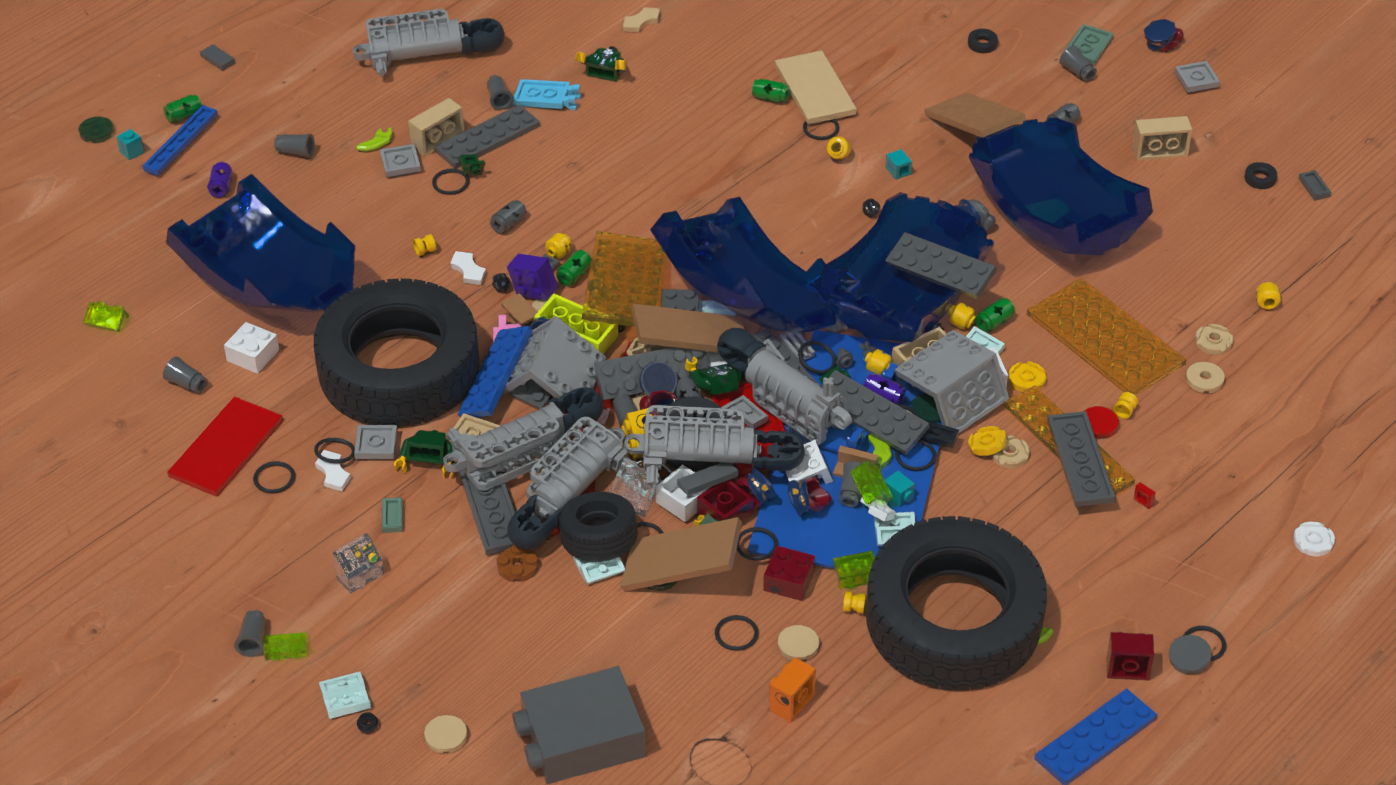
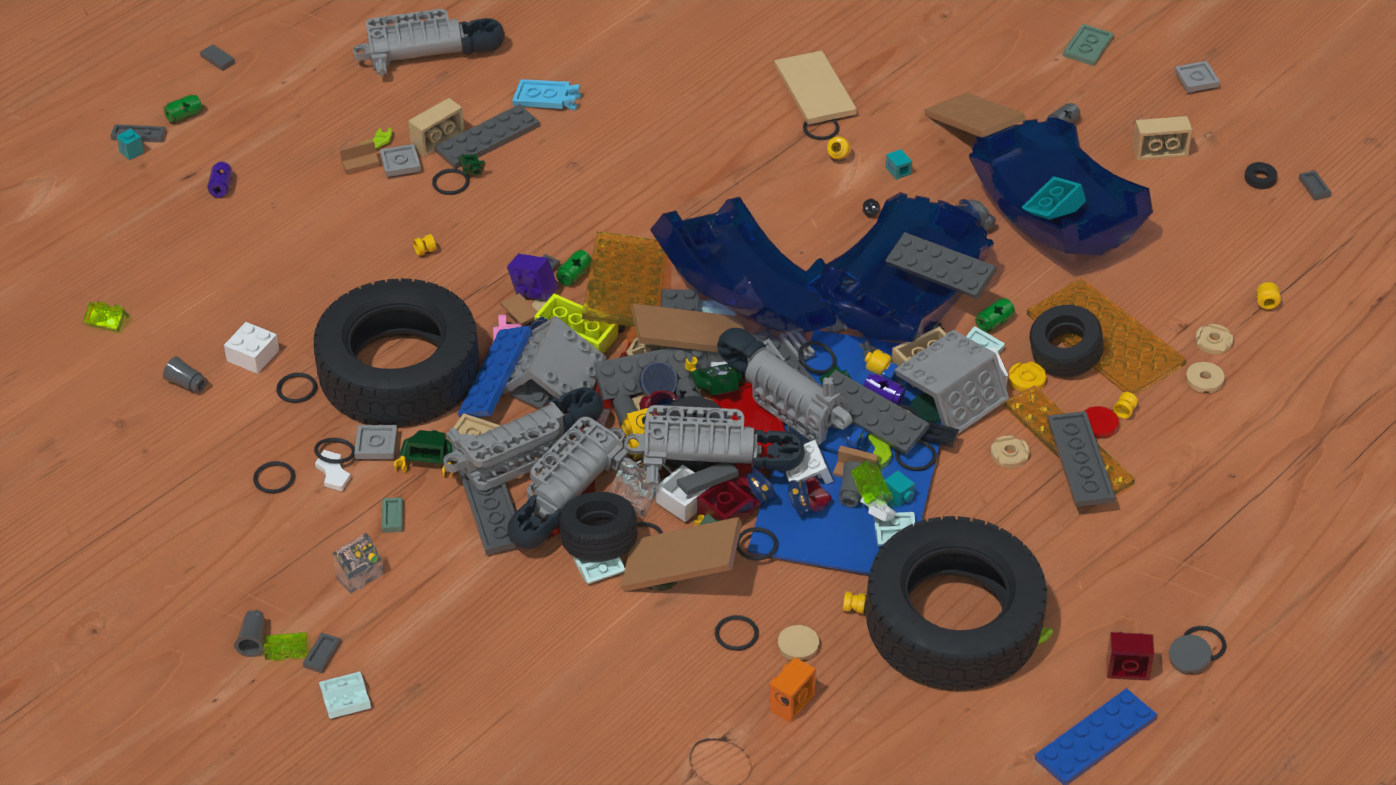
(96, 129): clear green tile -> none
(147, 133): none -> dark grey tile
(180, 140): blue plate -> none
(225, 446): red tile -> none
(266, 253): clear blue windscreen -> none
(293, 375): none -> black tyre
(295, 144): dark grey plant -> none
(322, 652): none -> dark grey tile
(359, 157): none -> medium nougat panel
(365, 718): black plate -> none
(445, 734): tan tile -> none
(464, 264): white tile -> none
(499, 94): dark grey plant -> none
(501, 282): black plate -> none
(508, 216): dark grey piece -> none
(514, 554): dark orange plate -> none
(558, 246): yellow head -> none
(580, 725): dark grey brick -> none
(603, 63): dark green torso -> none
(642, 19): tan tile -> none
(752, 414): light grey plate -> none
(762, 86): green piece -> none
(789, 573): dark red brick -> none
(844, 358): dark grey plate -> none
(853, 569): clear neon green bracket -> none
(961, 316): yellow head -> none
(982, 34): black tyre -> none
(987, 441): yellow tile -> none
(1056, 199): none -> teal slope
(1061, 321): none -> black tyre
(1077, 63): dark grey plant -> none
(1144, 495): red tile -> none
(1163, 35): dark blue piece -> none
(1313, 539): white tile -> none

